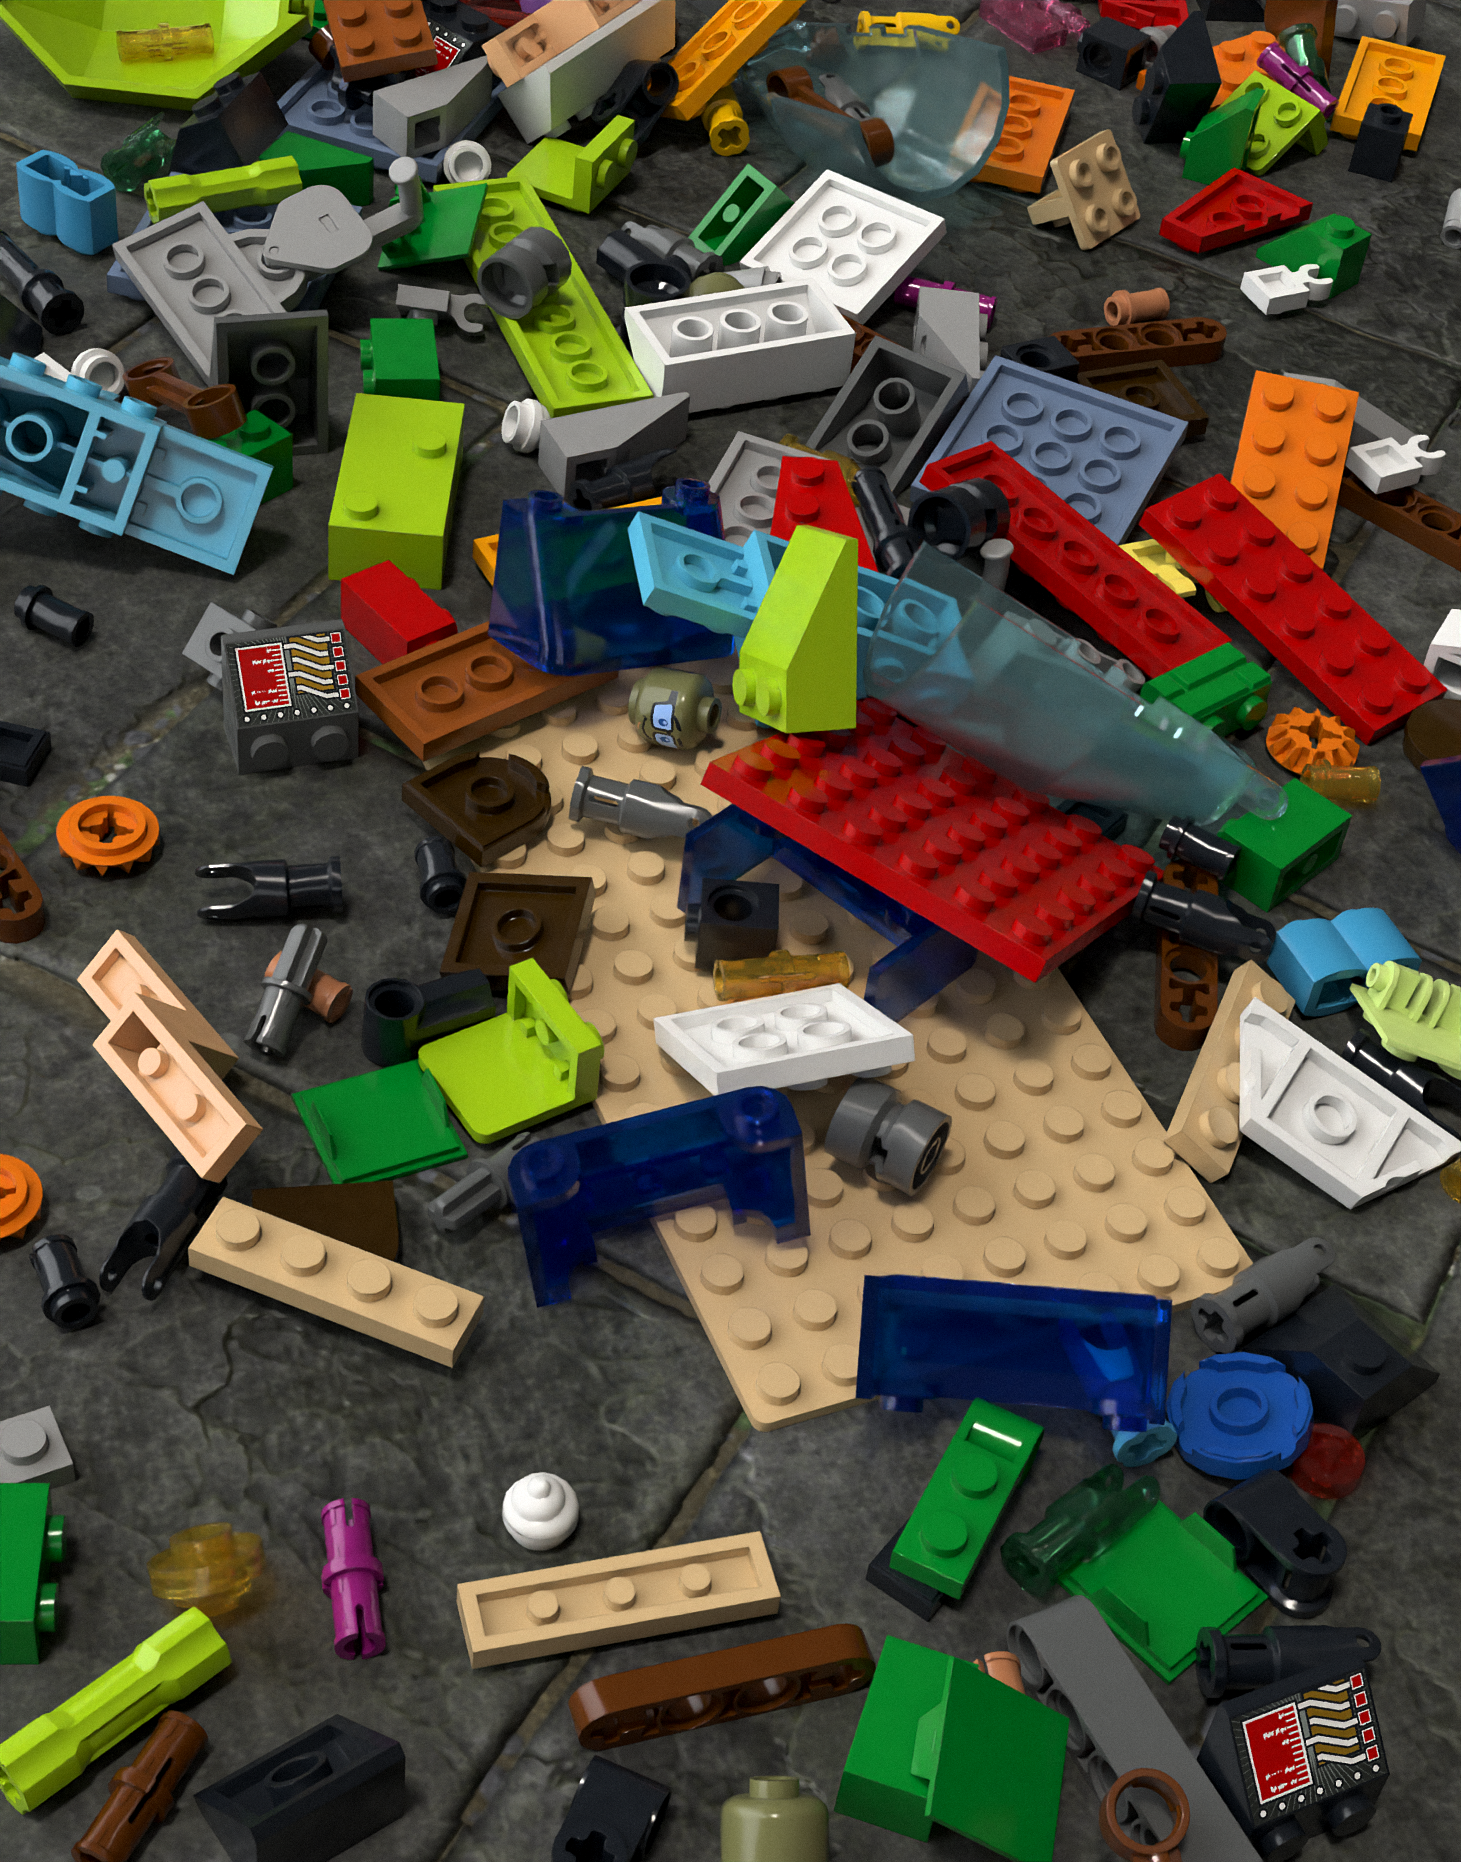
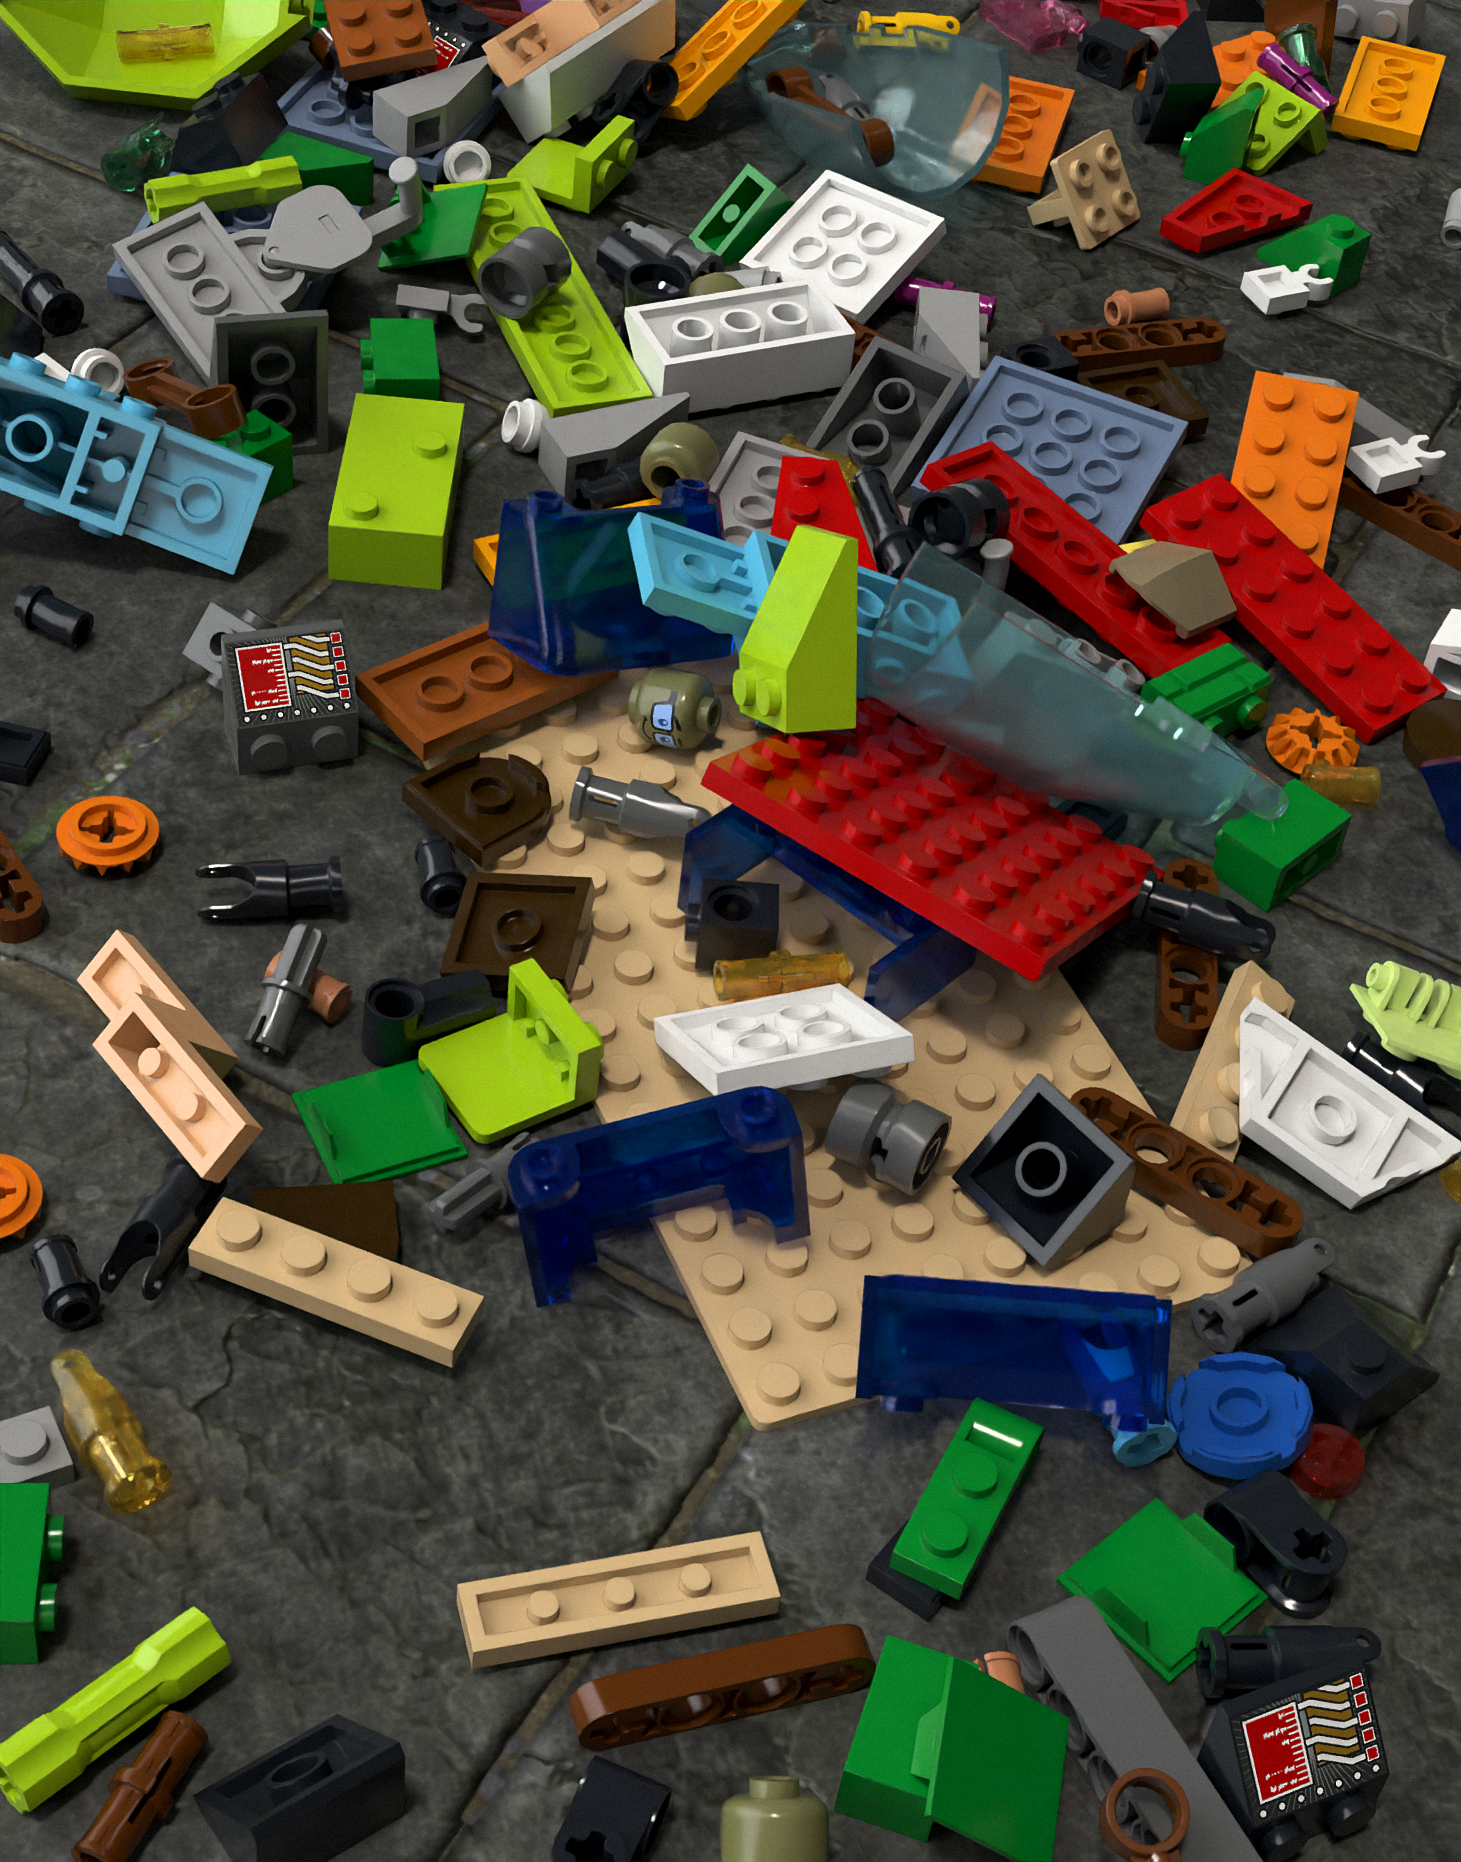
(67, 202): dark azure brick -> none
(107, 1435): none -> clear yellow piece
(207, 1567): clear yellow plate -> none
(352, 1579): magenta pin -> none
(391, 612): red brick -> none
(540, 1511): white plate -> none
(678, 453): none -> olive head
(725, 124): yellow piece -> none
(1049, 1175): none -> black slope
(1077, 1528): clear green piece -> none
(1180, 584): none -> dark tan slope
(1192, 1163): none -> reddish brown beam
(1199, 847): black pin -> none
(1323, 957): dark azure brick -> none
(1380, 141): black brick -> none

